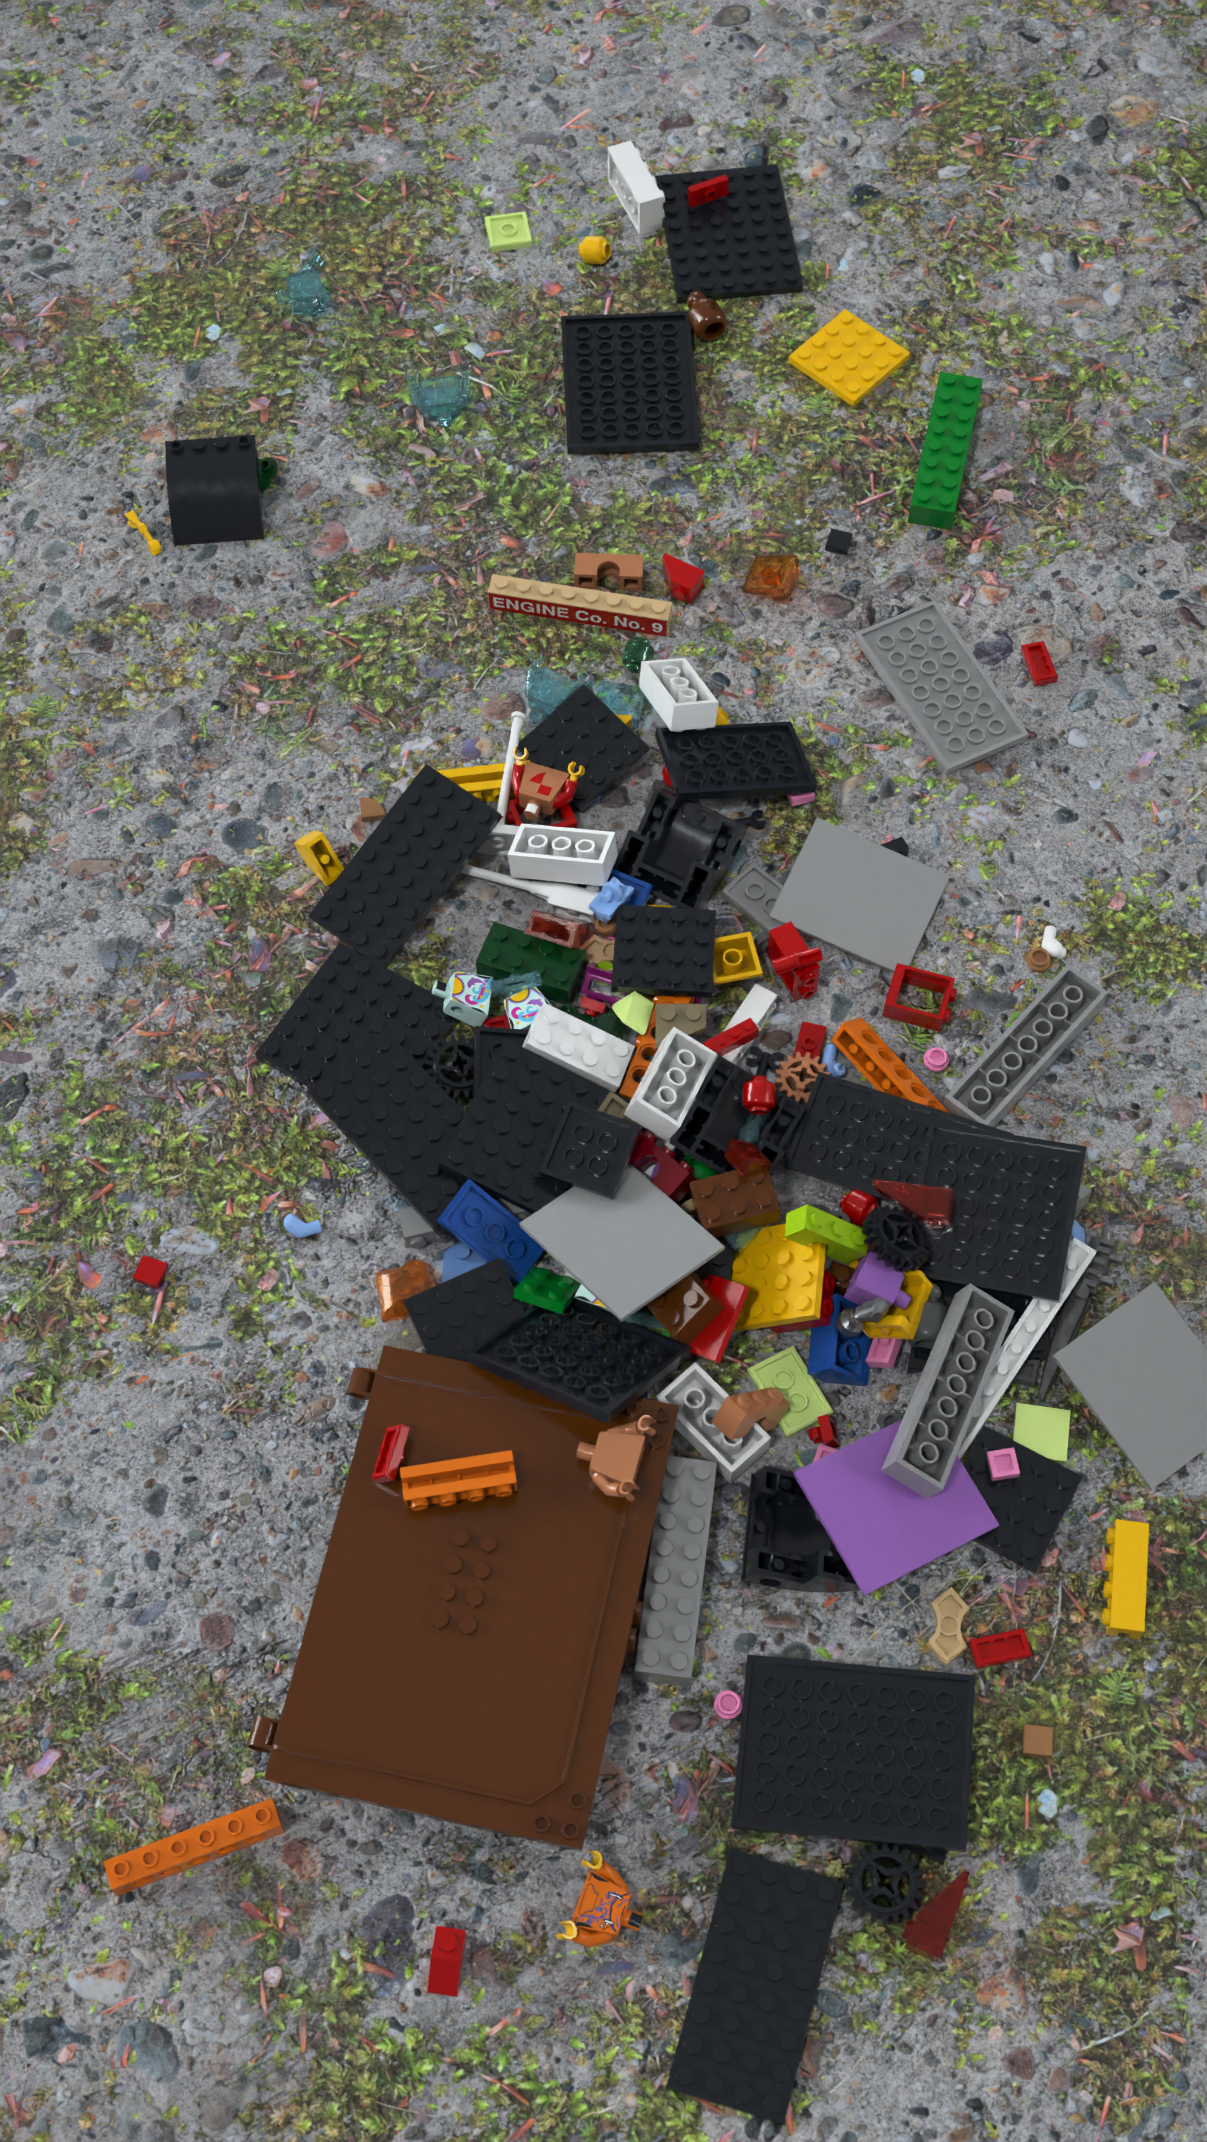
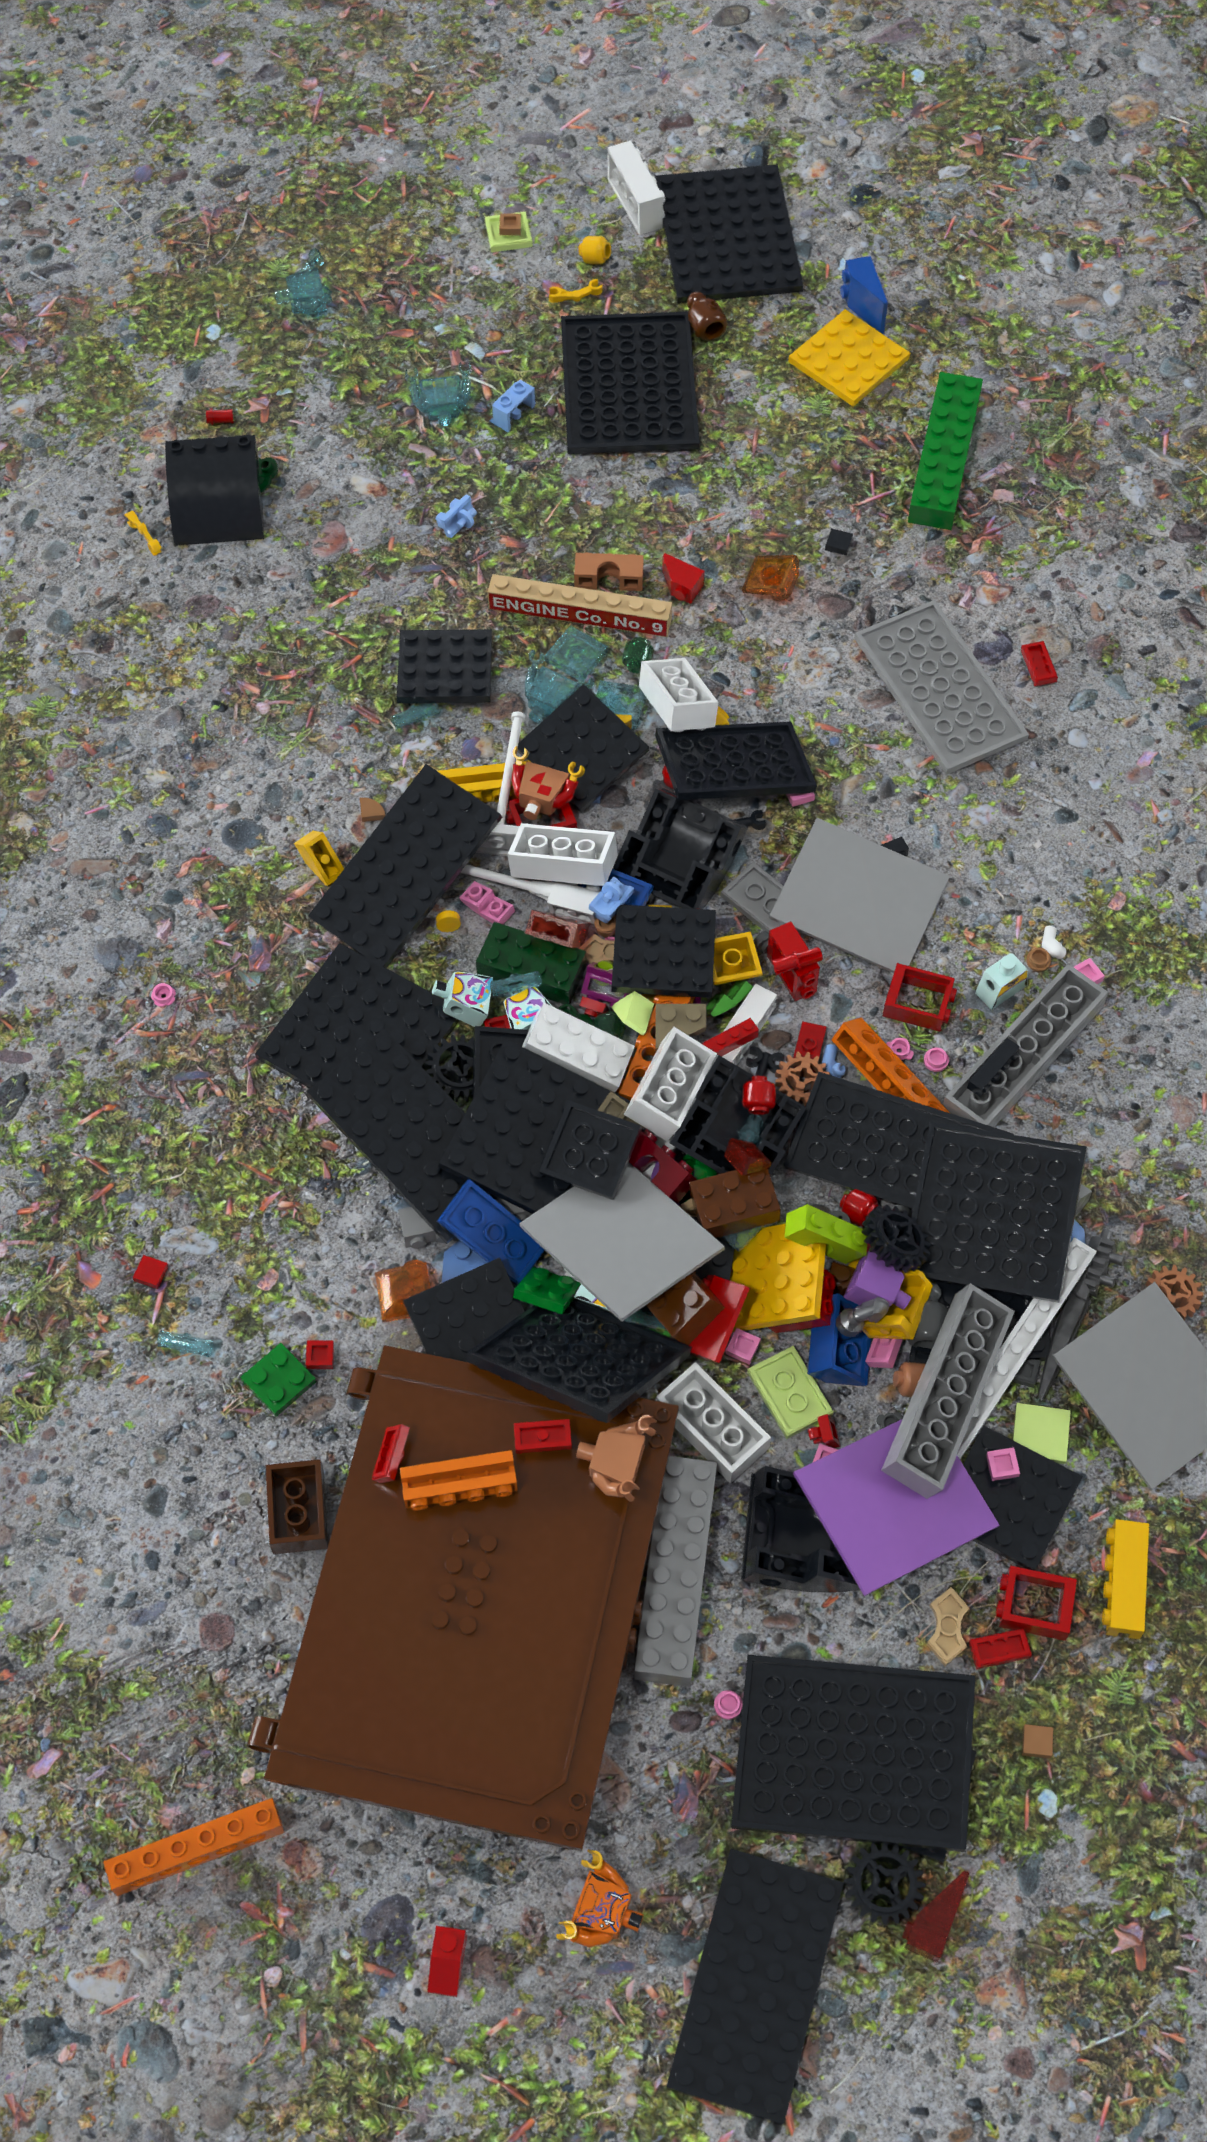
(160, 990): none -> bright pink plate
(185, 1343): none -> clear light blue pin
(219, 416): none -> red pin
(278, 1379): none -> green plate
(296, 1507): none -> reddish brown brick
(299, 1228): light blue arm -> none
(319, 1354): none -> red plate
(414, 714): none -> clear light blue pin
(444, 666): none -> black plate
(448, 921): none -> yellow tile
(459, 516): none -> light blue hips
(486, 904): none -> bright pink slope
(507, 404): none -> light blue window
(510, 224): none -> medium nougat plate
(542, 1436): none -> red plate
(558, 294): none -> yellow piece
(575, 652): none -> clear light blue tile
(707, 191): red plate -> none
(721, 1003): none -> bright green slope
(743, 1346): none -> bright pink plate
(745, 1409): nougat arch -> none
(864, 292): none -> blue slope
(903, 1045): none -> bright pink plate
(907, 1377): none -> nougat head
(926, 1203): clear red slope -> none
(993, 1067): none -> black piece
(1005, 977): none -> light aqua torso
(1033, 1626): none -> red window
(1090, 970): none -> bright pink plate
(1186, 1291): none -> nougat gear

